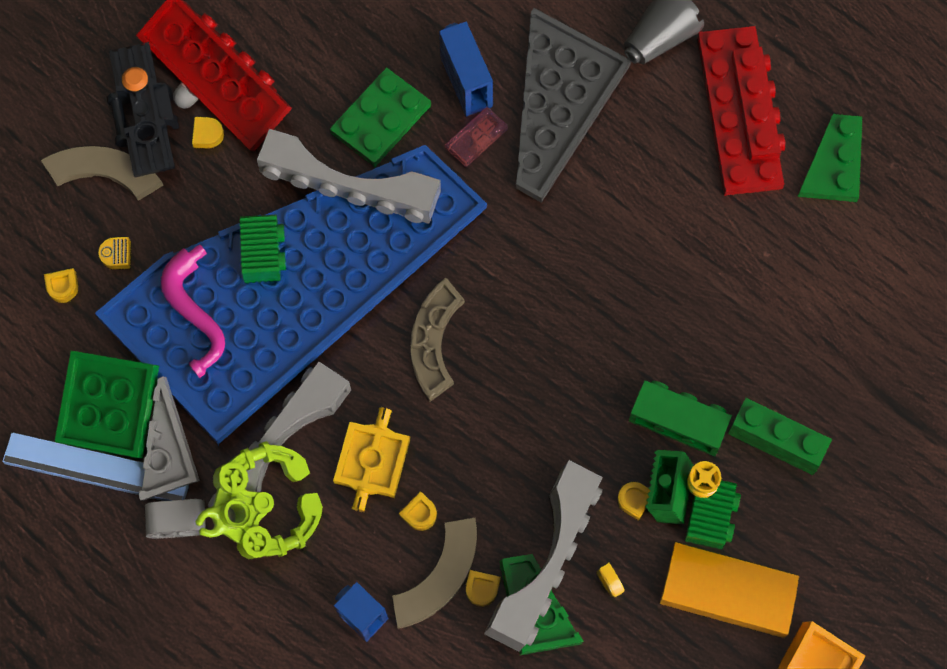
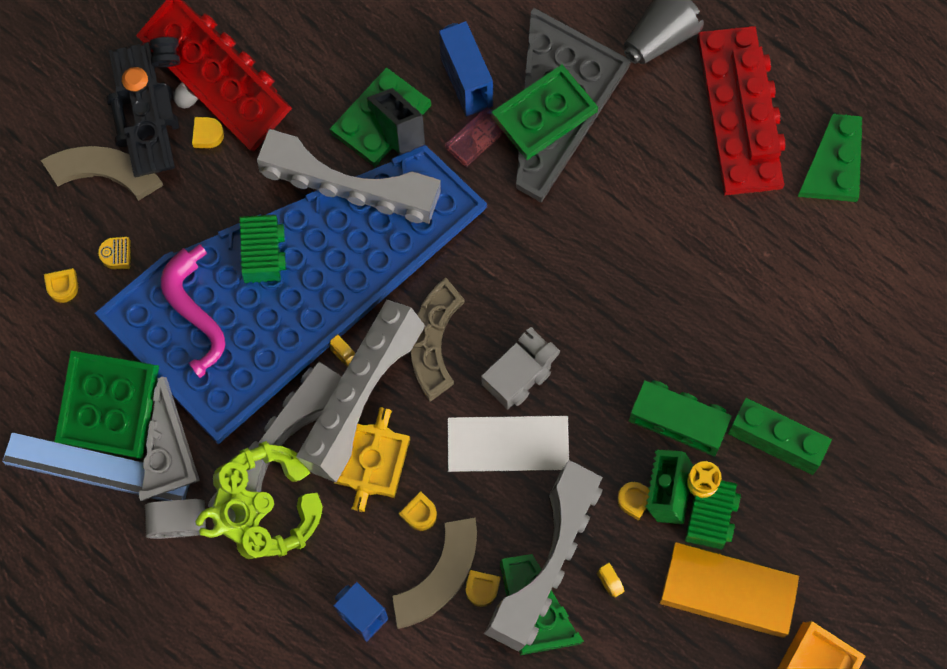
(164, 52): none -> black wheel
(332, 436): none -> light grey arch
(342, 350): none -> yellow tile
(398, 119): none -> black arch
(507, 443): none -> white sticker
(520, 369): none -> light grey hinge
(544, 112): none -> green plate

